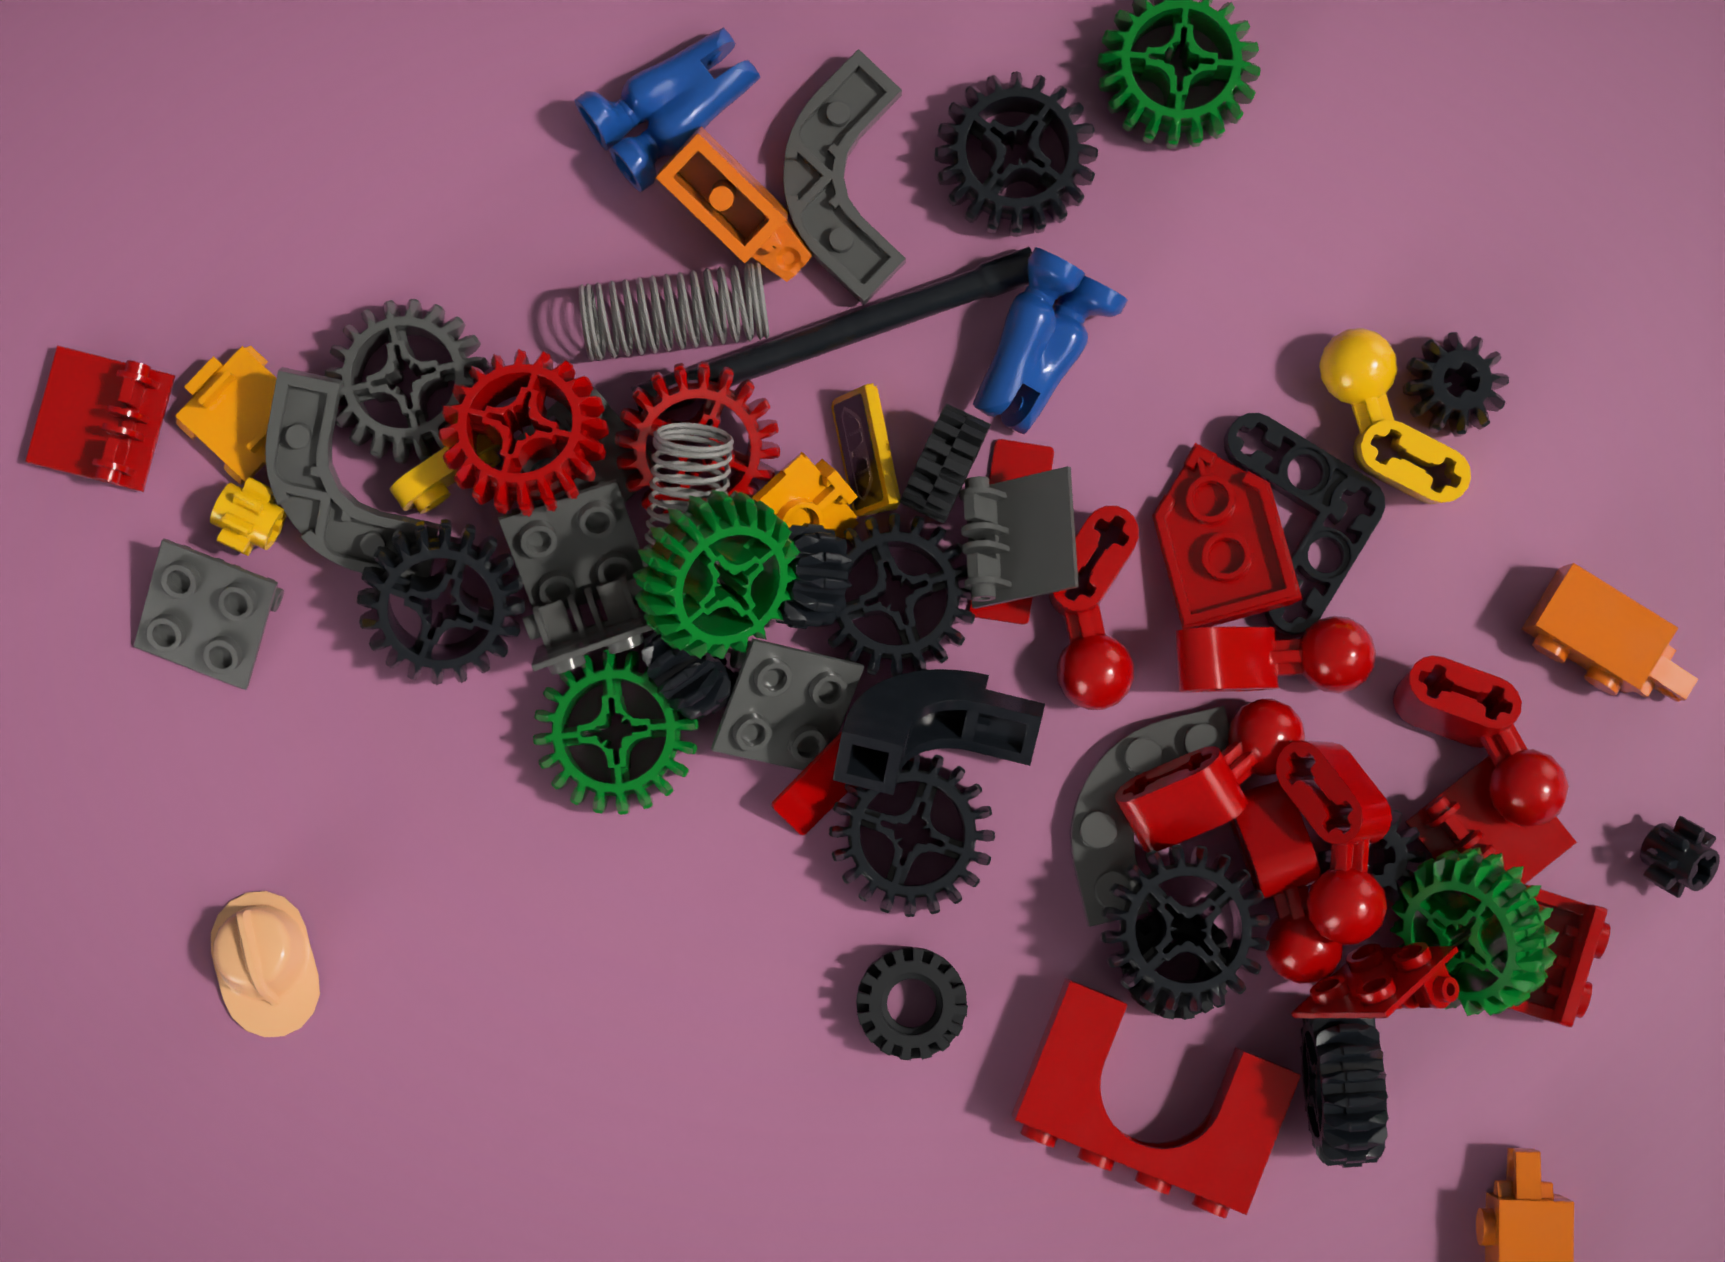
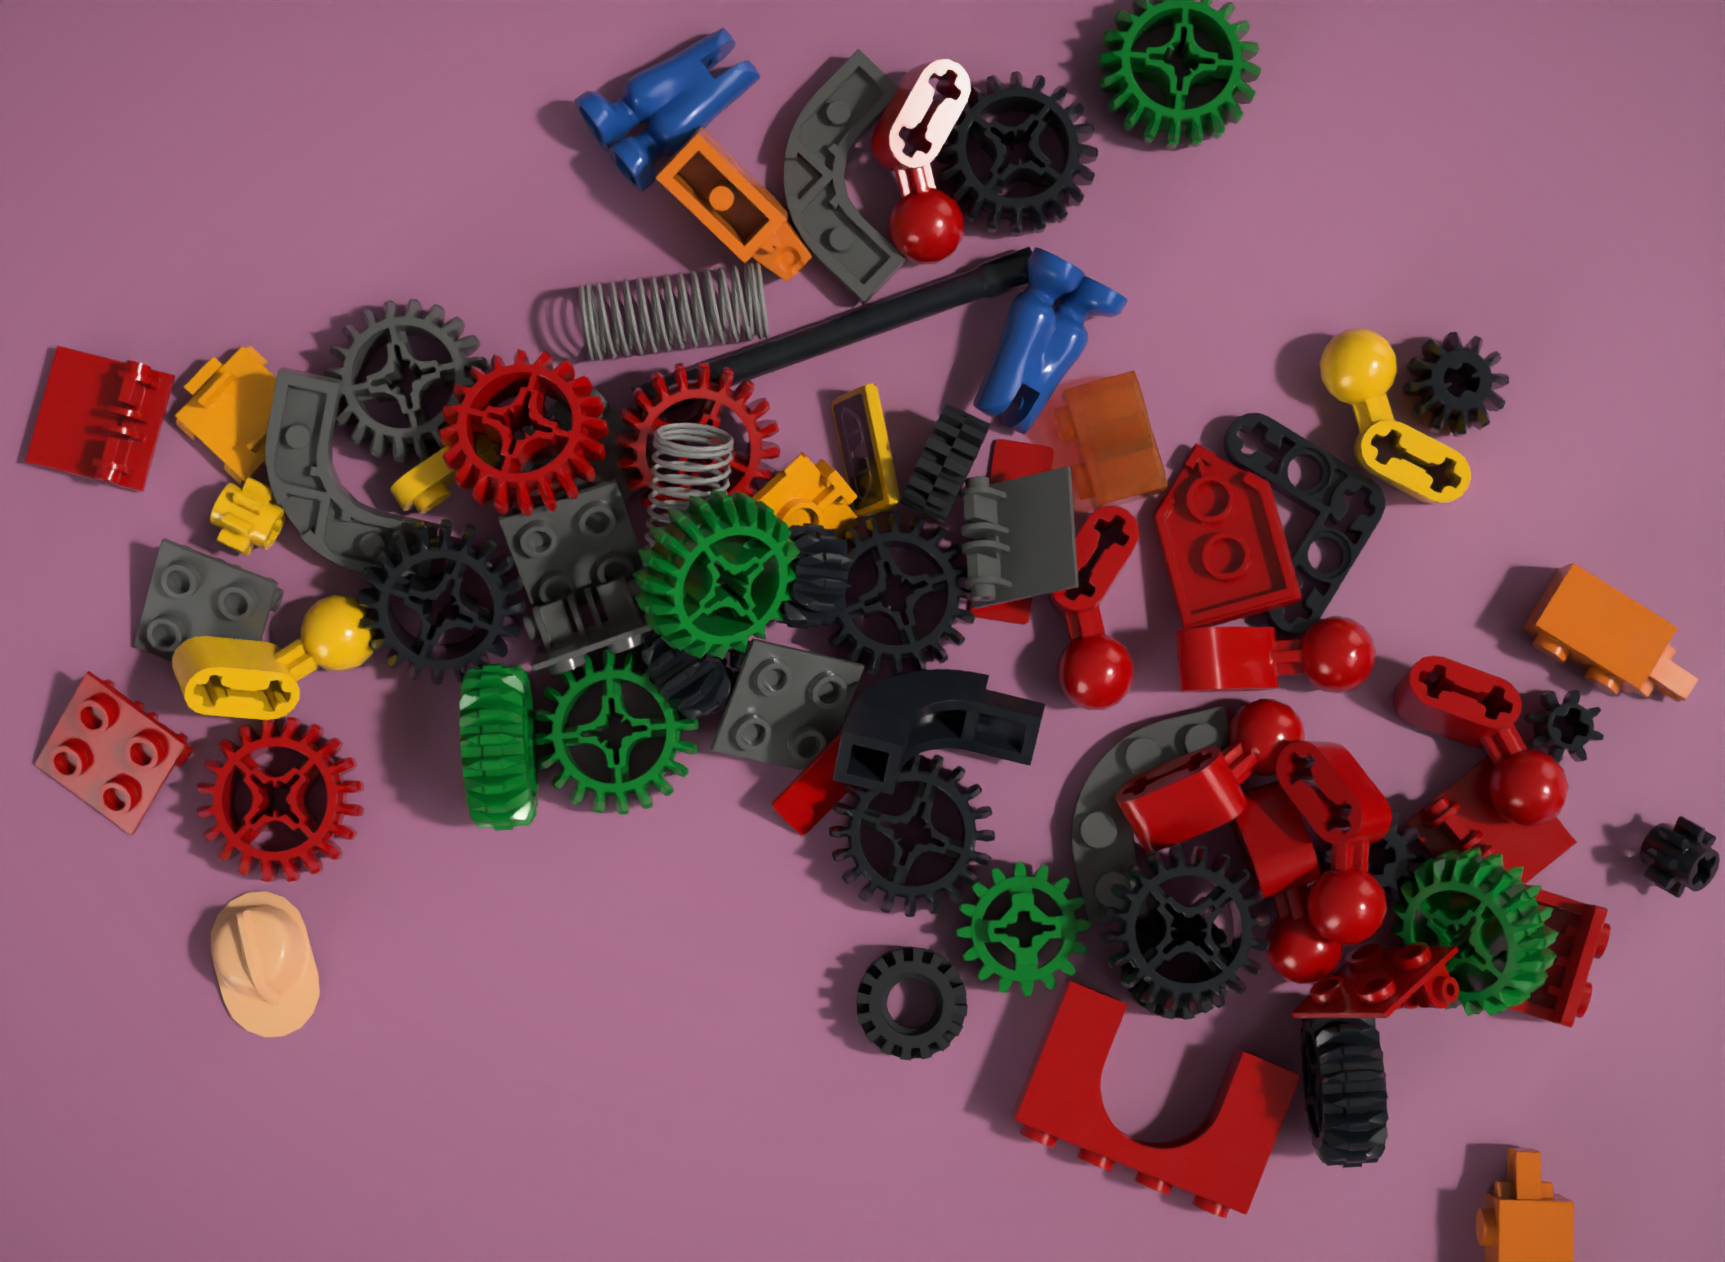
(112, 752): none -> hinge
(242, 762): none -> red gear
(261, 679): none -> yellow beam
(499, 746): none -> green gear
(925, 221): none -> red beam
(1025, 956): none -> green gear
(1111, 440): none -> clear orange brick
(1576, 717): none -> black gear

